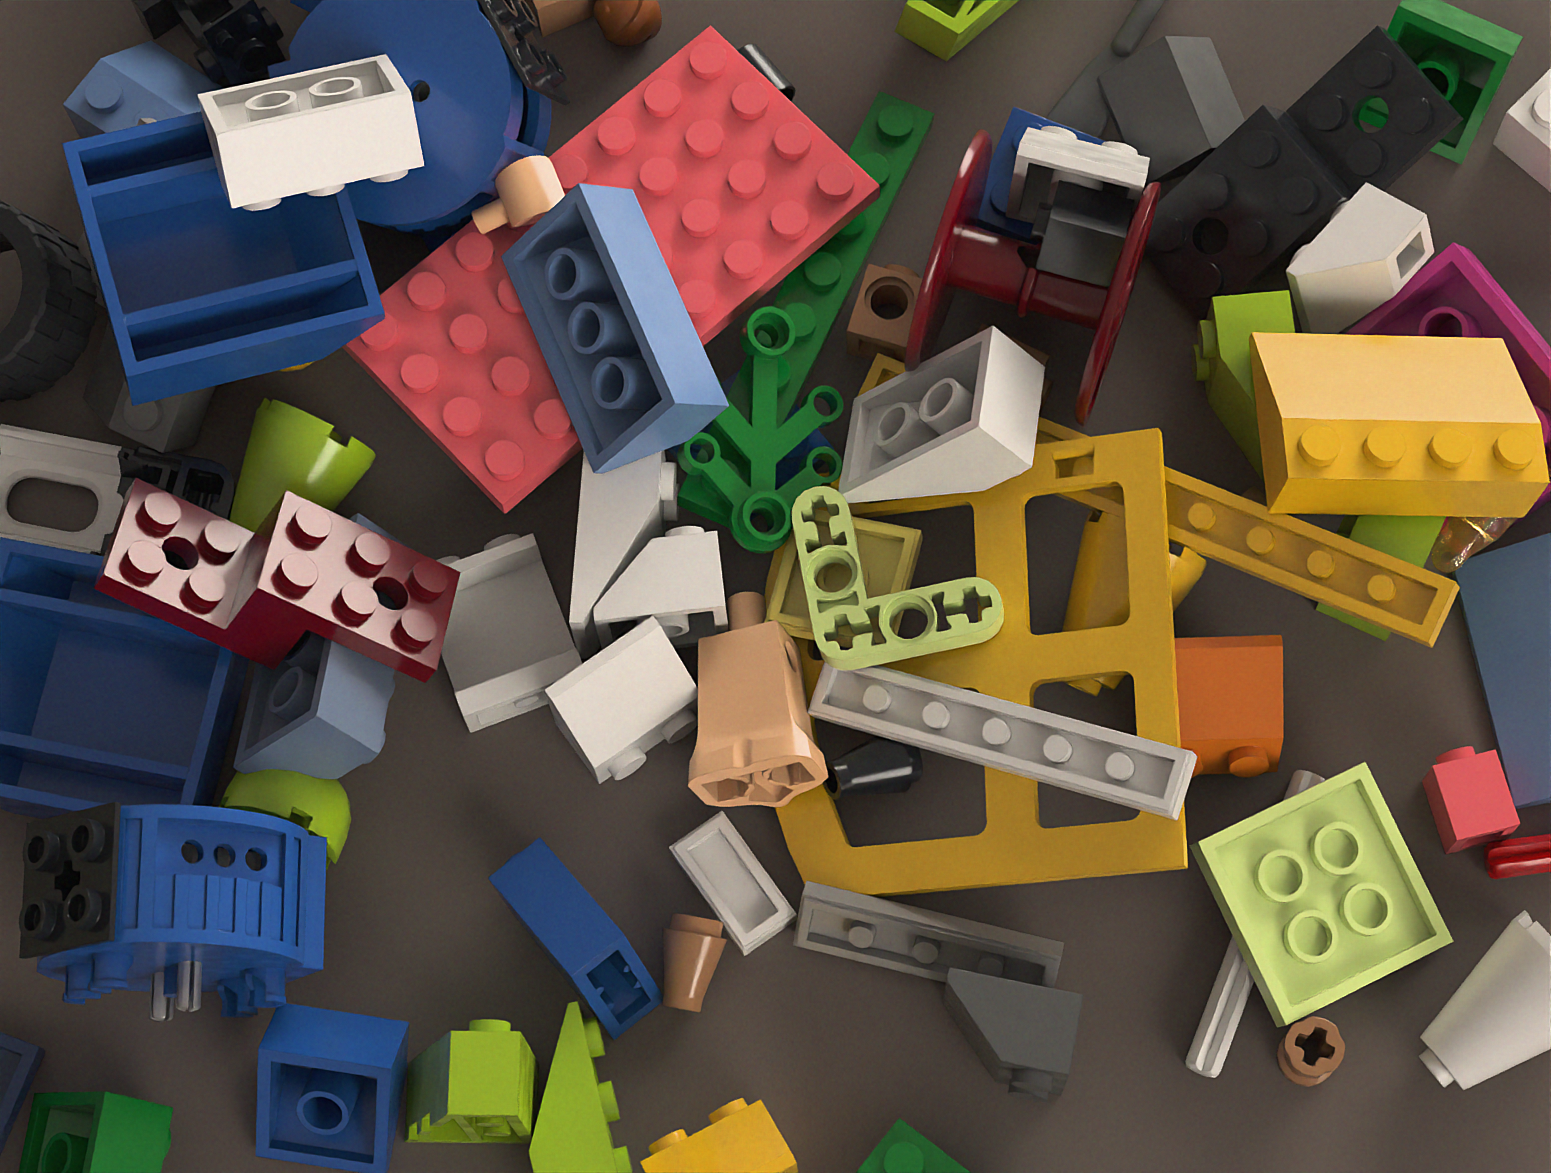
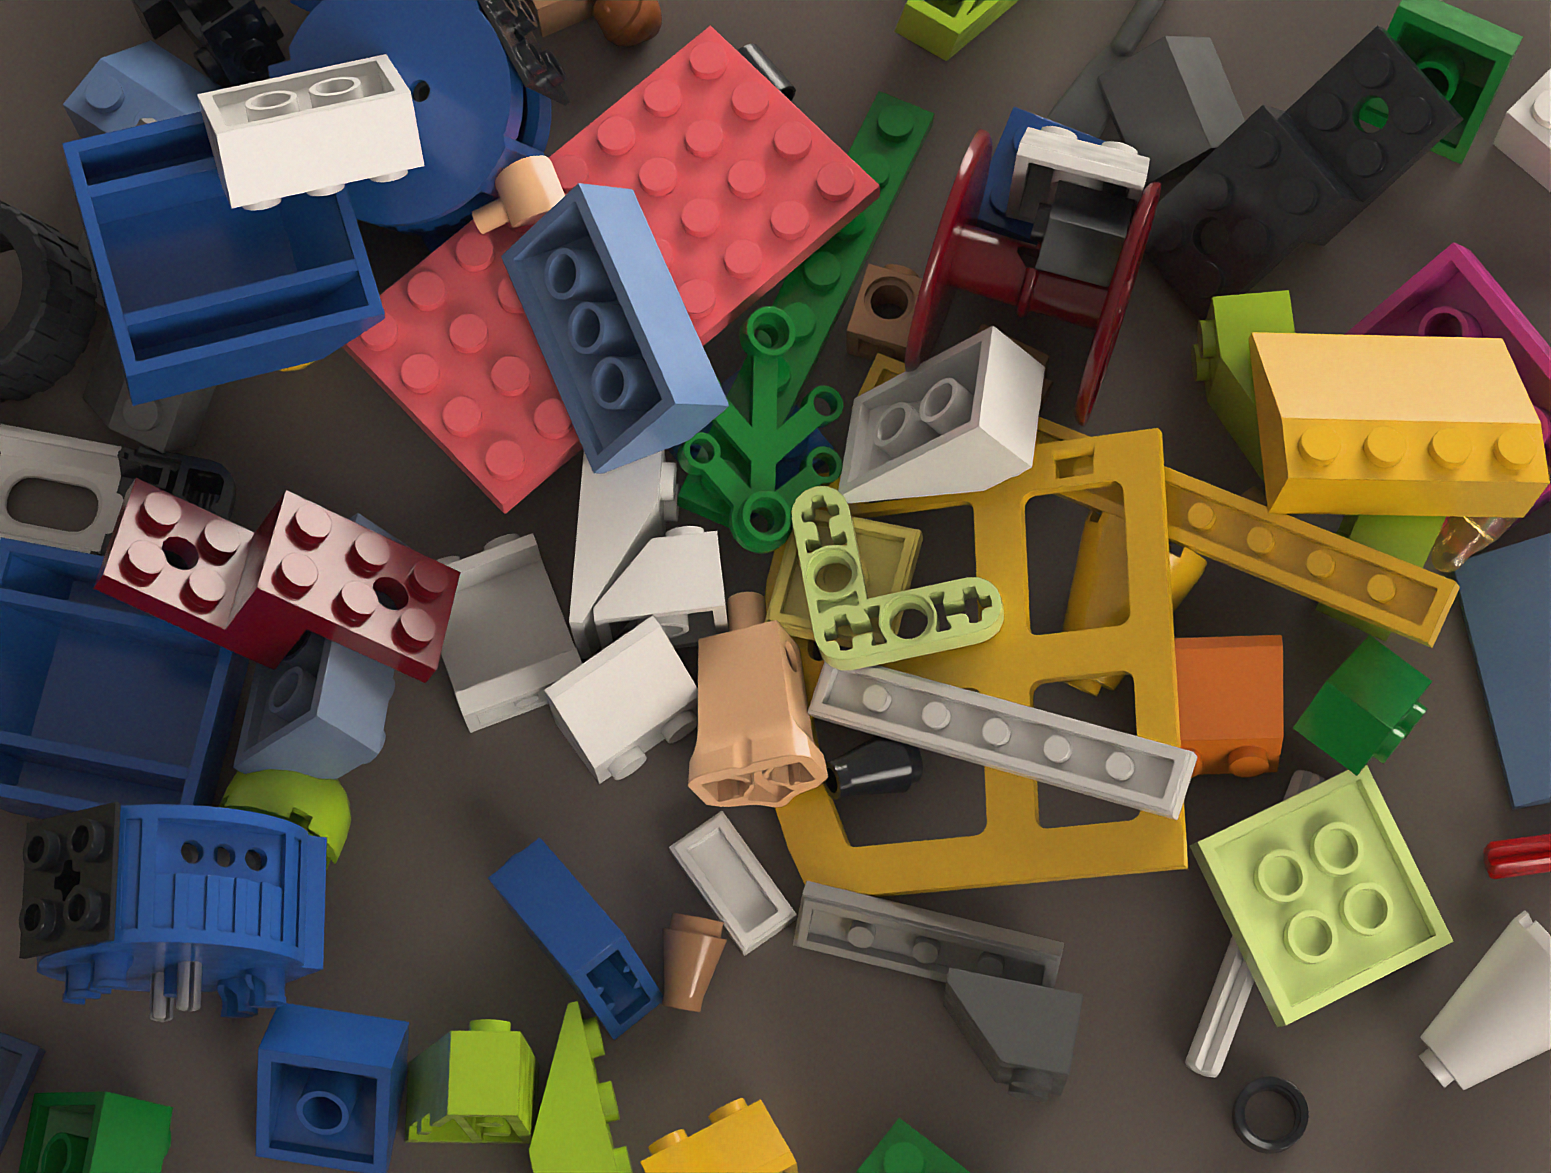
(296, 455): lime cone -> none
(1287, 1090): none -> black piece
(1330, 1047): medium nougat bush -> none
(1358, 260): white slope -> none
(1365, 707): none -> green brick
(1469, 799): coral brick -> none

